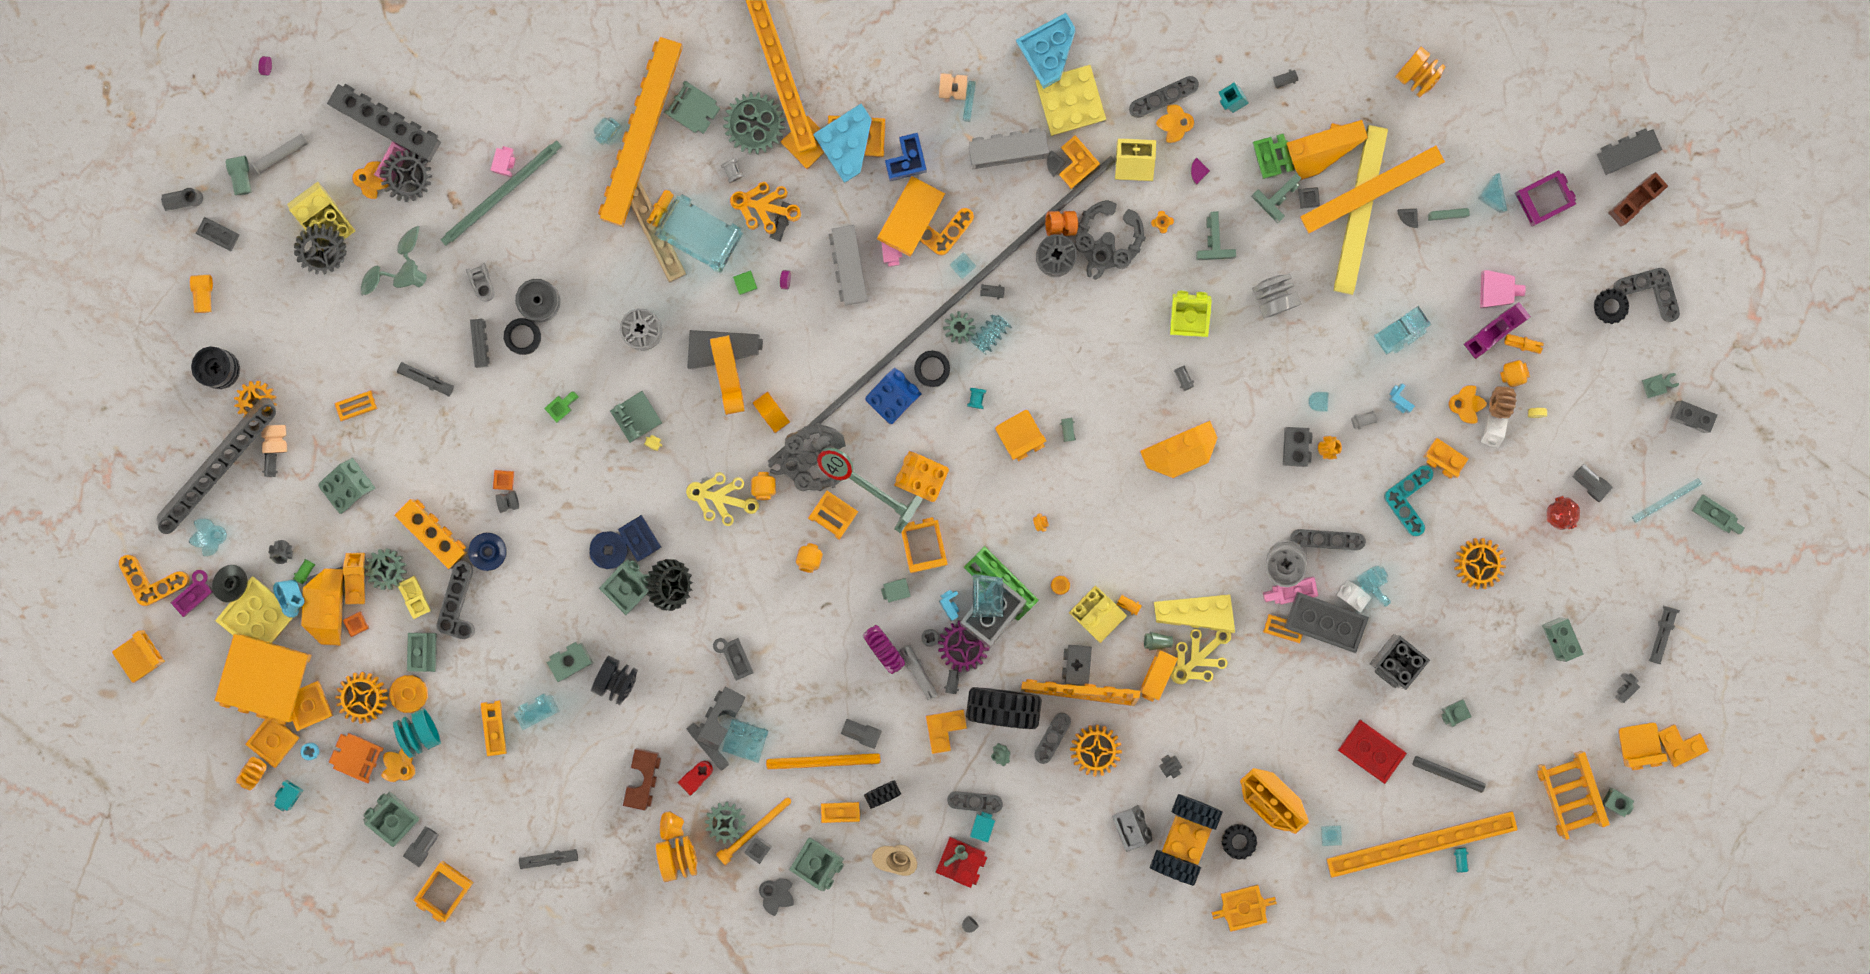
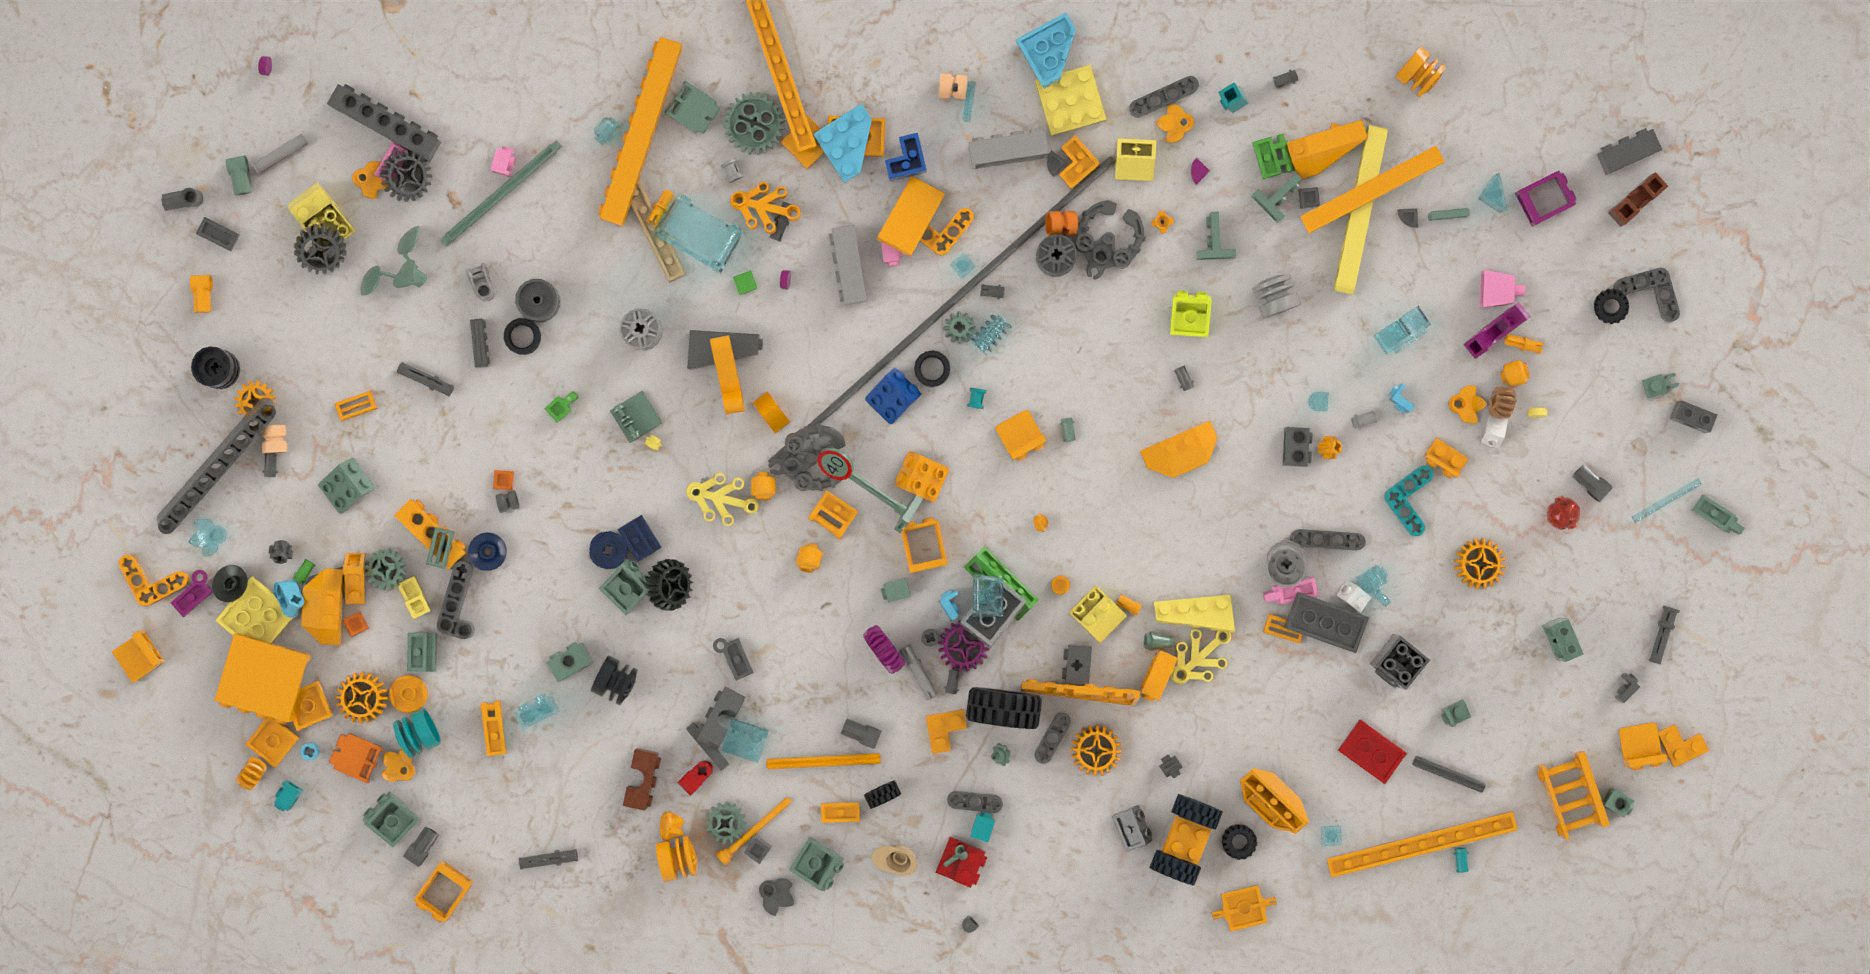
(447, 550): none -> sand green tile

